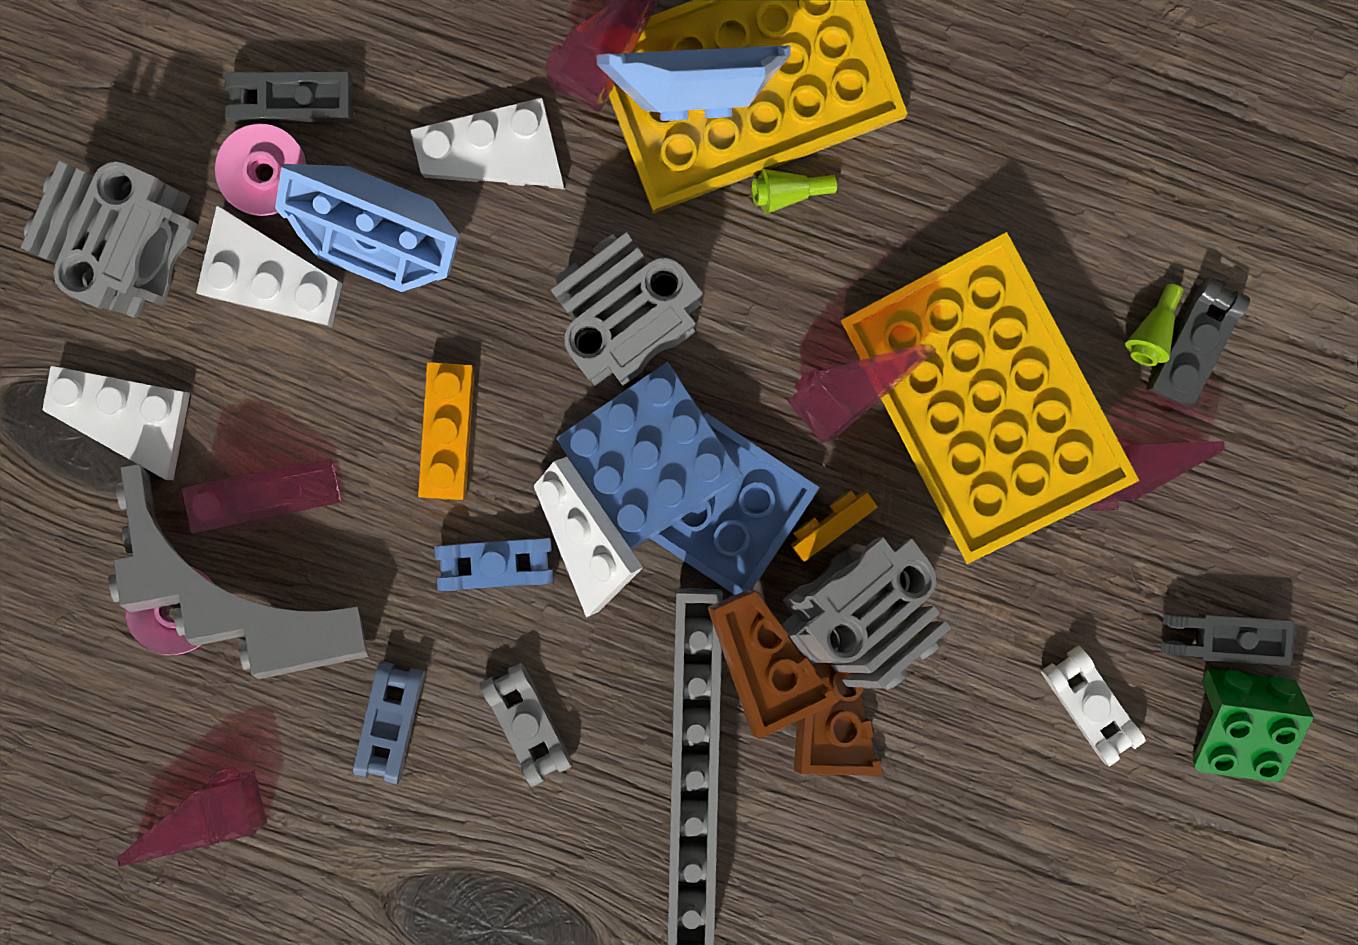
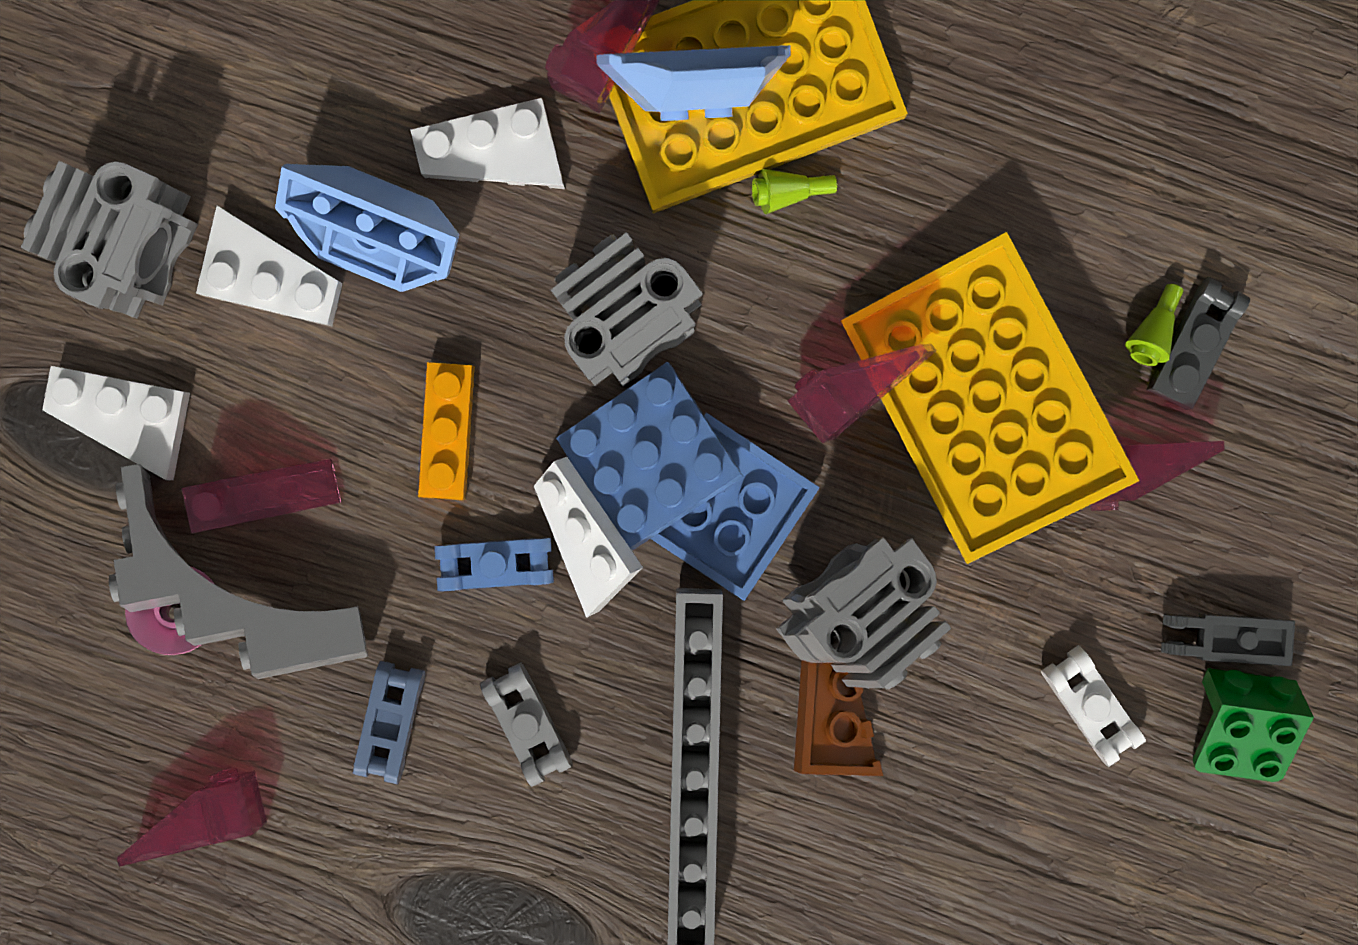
(245, 156): bright pink dish -> none
(289, 97): dark grey plate -> none
(766, 667): dark orange wing -> none
(847, 512): light orange plate -> none

